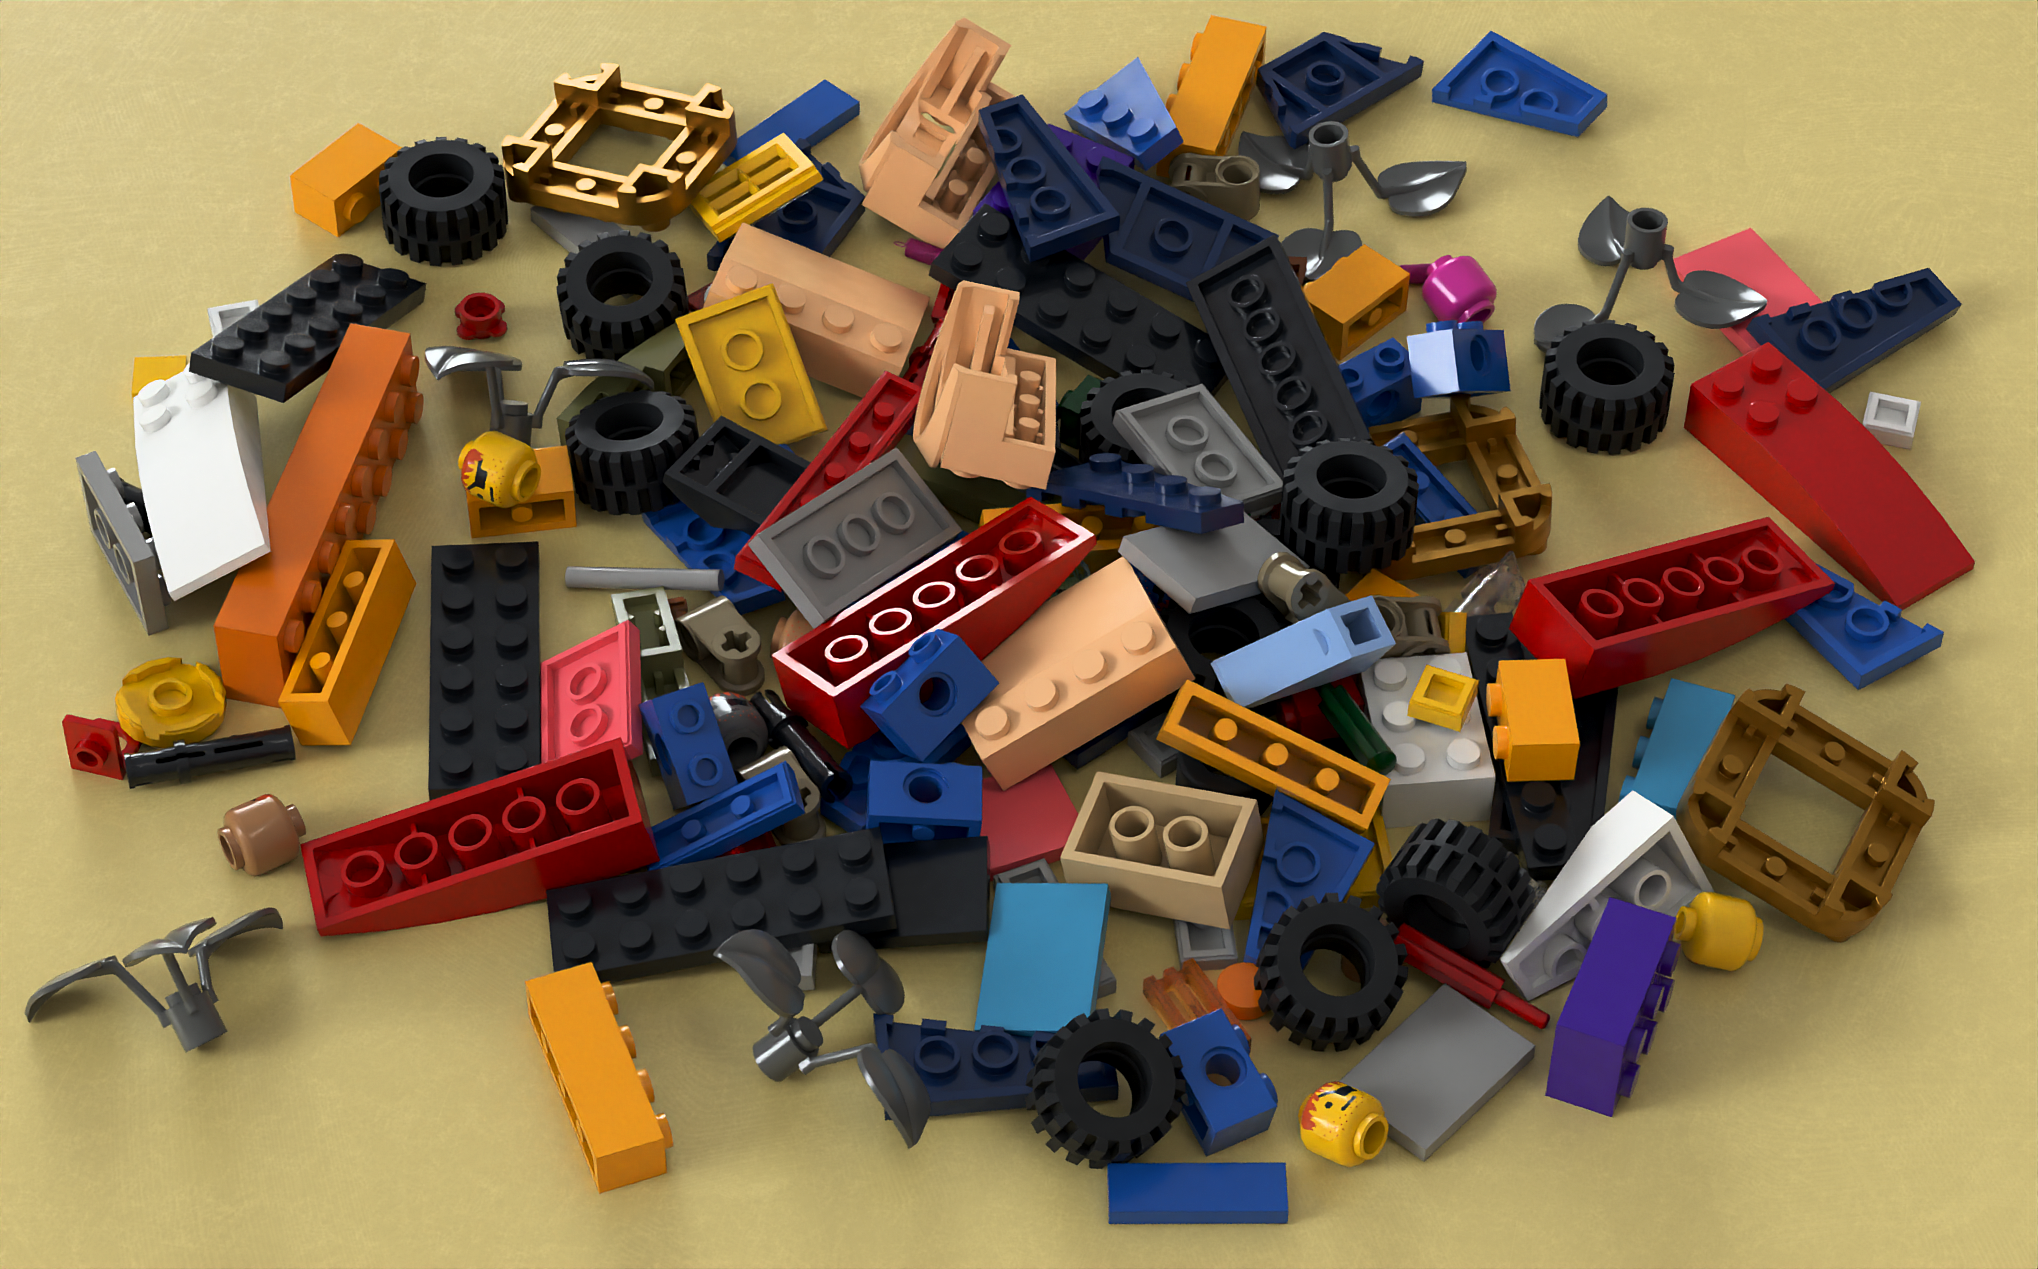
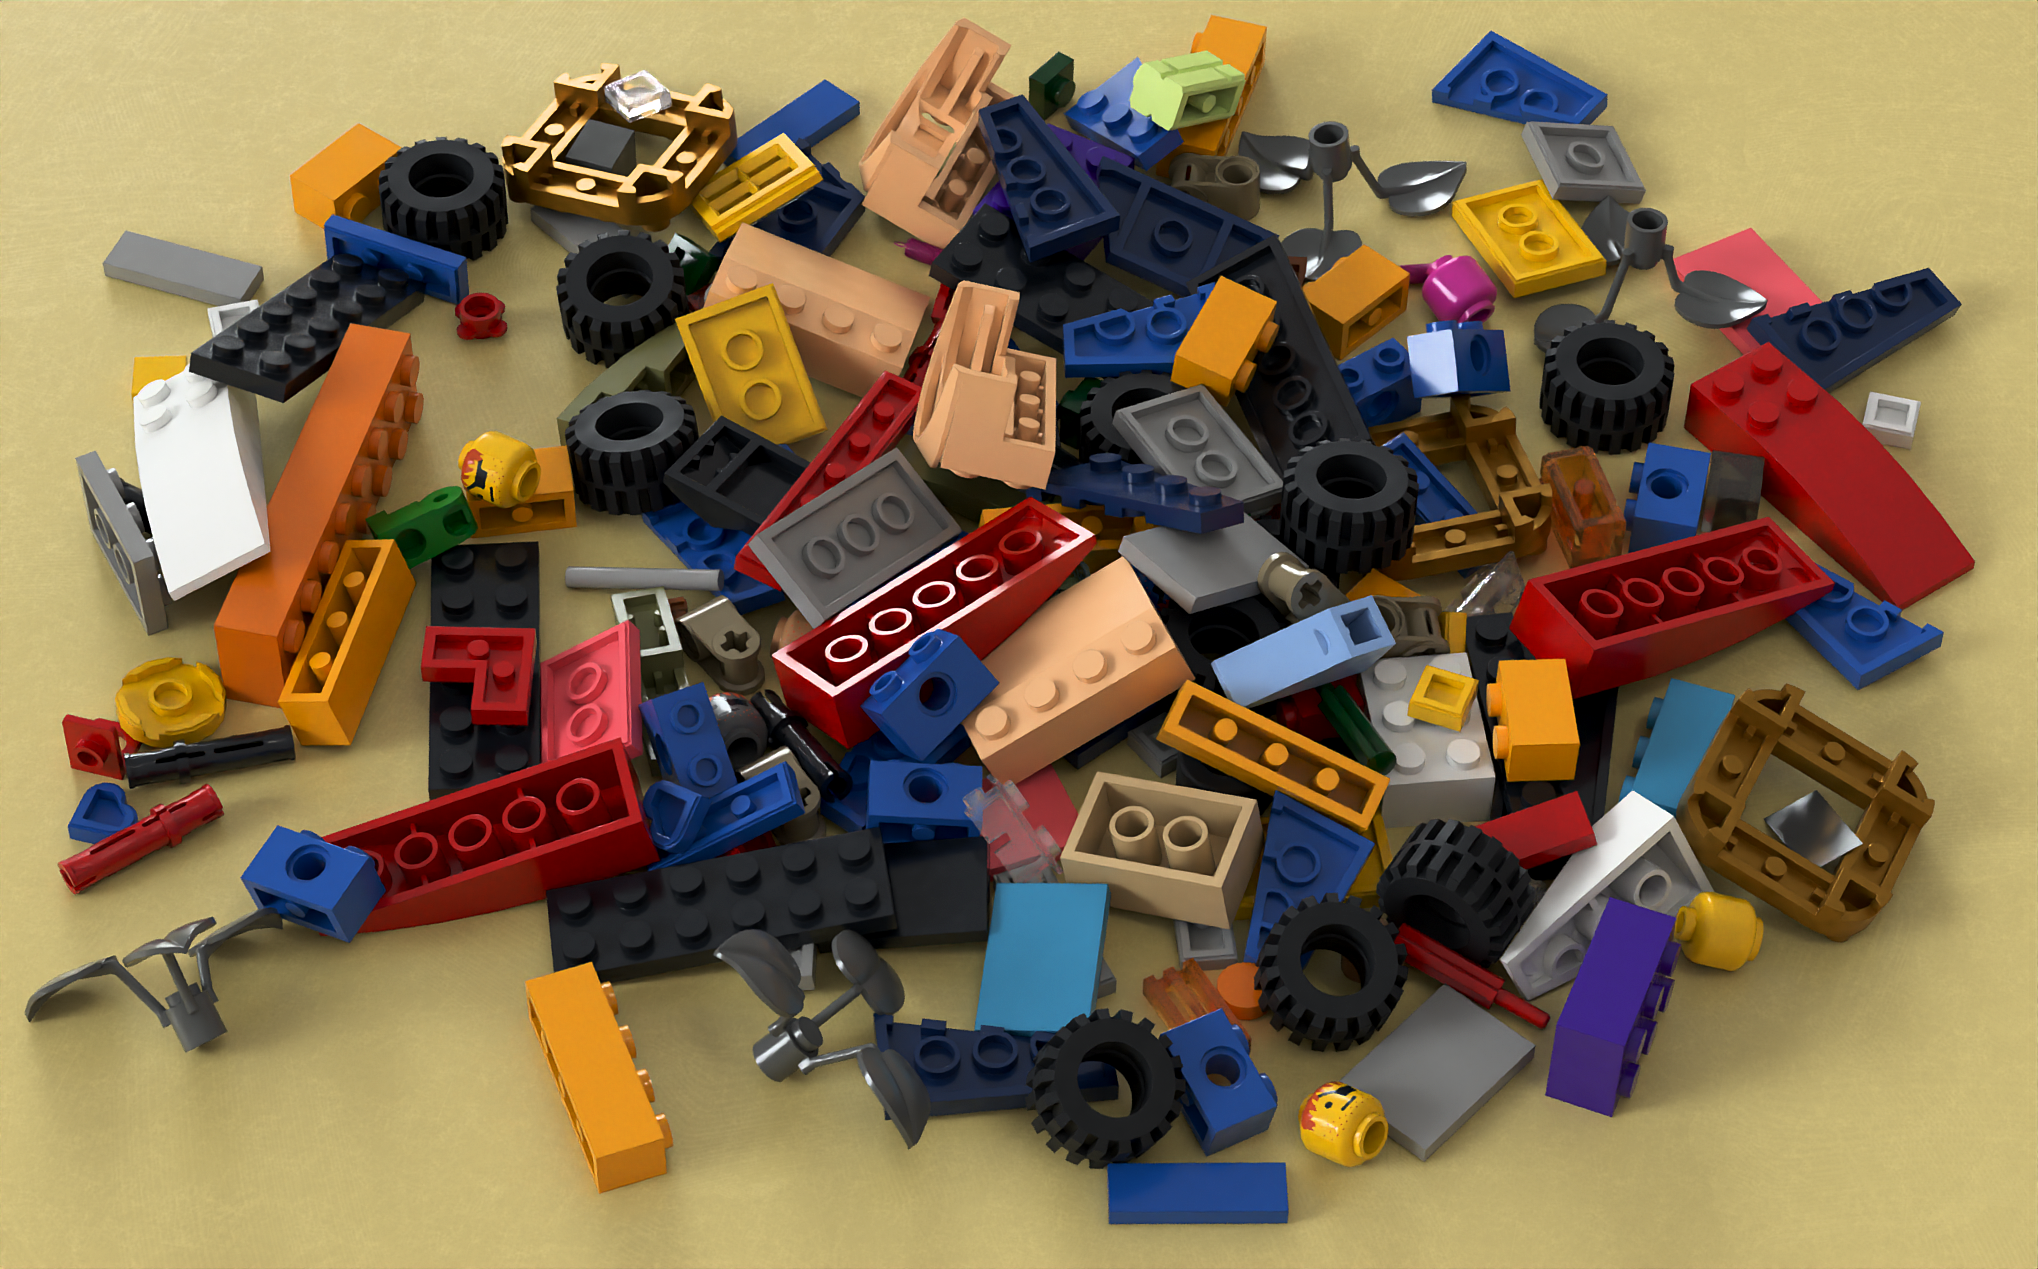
(101, 814): none -> blue tile
(161, 828): none -> red pin
(182, 270): none -> light grey tile
(261, 835): medium nougat head -> none
(314, 882): none -> blue brick
(427, 526): none -> green leg
(441, 270): none -> blue tile
(491, 658): none -> red plate
(512, 416): dark grey plant -> none
(604, 149): none -> dark grey brick
(637, 96): none -> clear tile
(674, 815): none -> blue tile
(695, 260): none -> dark green plate
(1001, 812): none -> clear hinge
(1052, 85): none -> dark green plate
(1131, 340): none -> blue wing
(1186, 90): none -> yellowish green brick
(1226, 341): none -> light orange brick
(1329, 82): dark blue wing -> none
(1528, 238): none -> yellow tile
(1544, 830): none -> red tile
(1583, 162): none -> light grey tile
(1583, 507): none -> clear orange brick
(1669, 496): none -> blue brick
(1732, 490): none -> clear smoke brick
(1813, 829): none -> dark grey sticker

